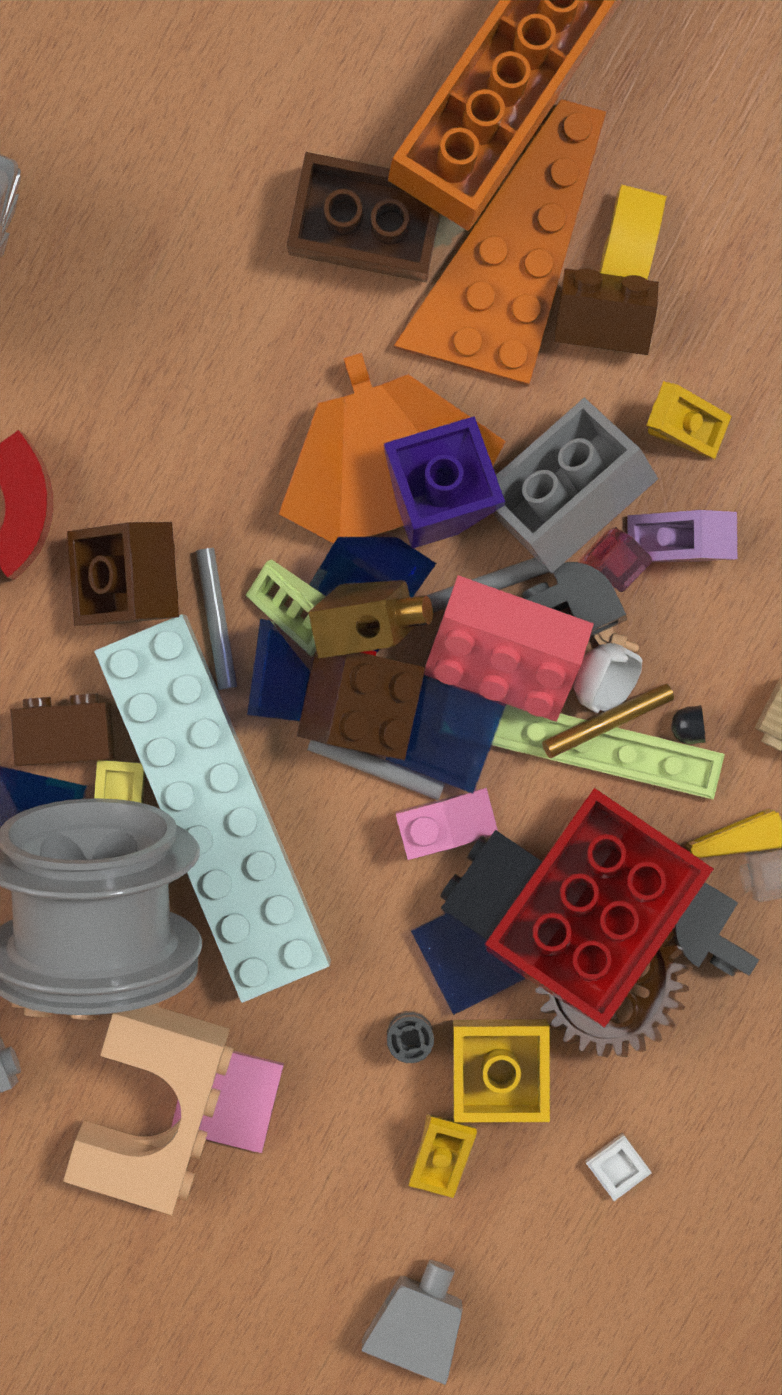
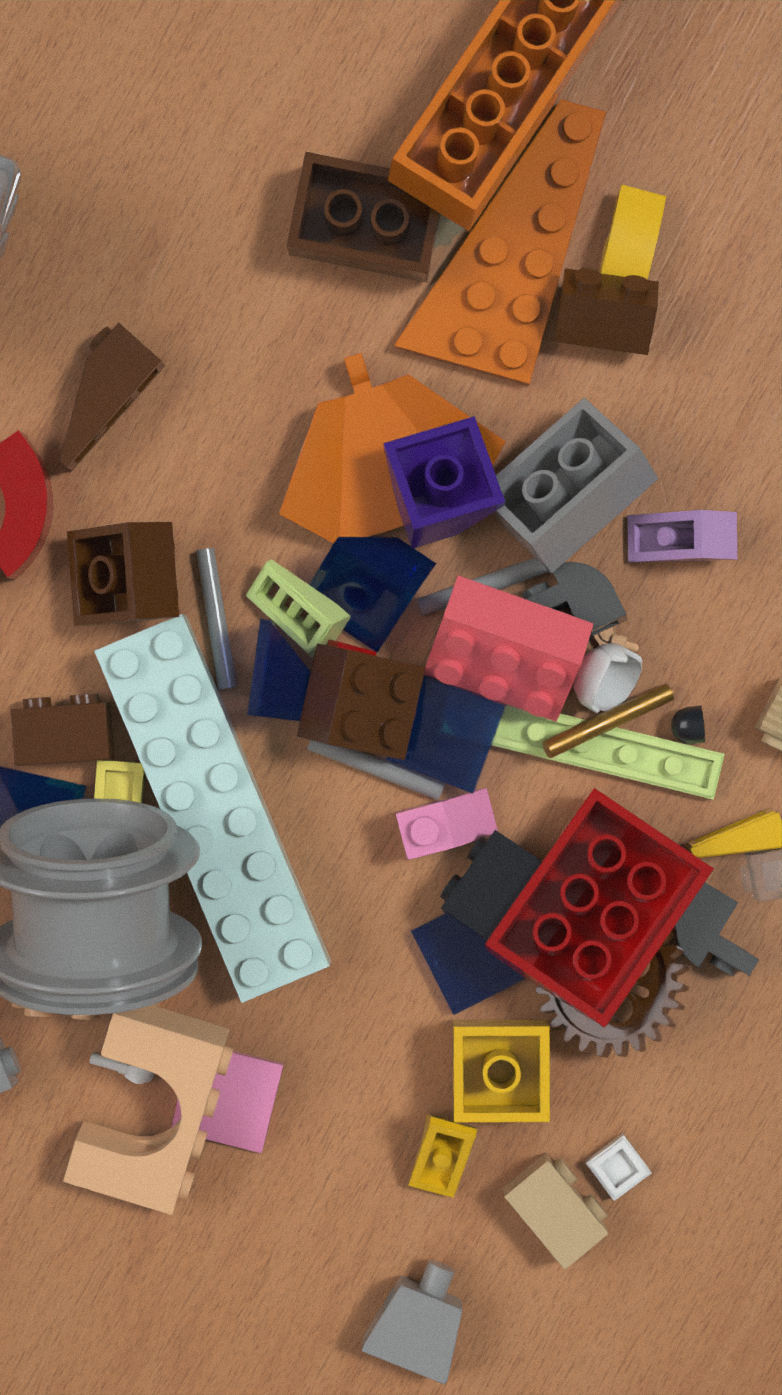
(109, 385): none -> reddish brown slope
(132, 1073): none -> white hand
(366, 617): pearl gold torso -> none
(412, 1029): dark grey wheel -> none
(556, 1210): none -> tan brick
(619, 558): clear pink slope -> none
(687, 421): yellow slope -> none

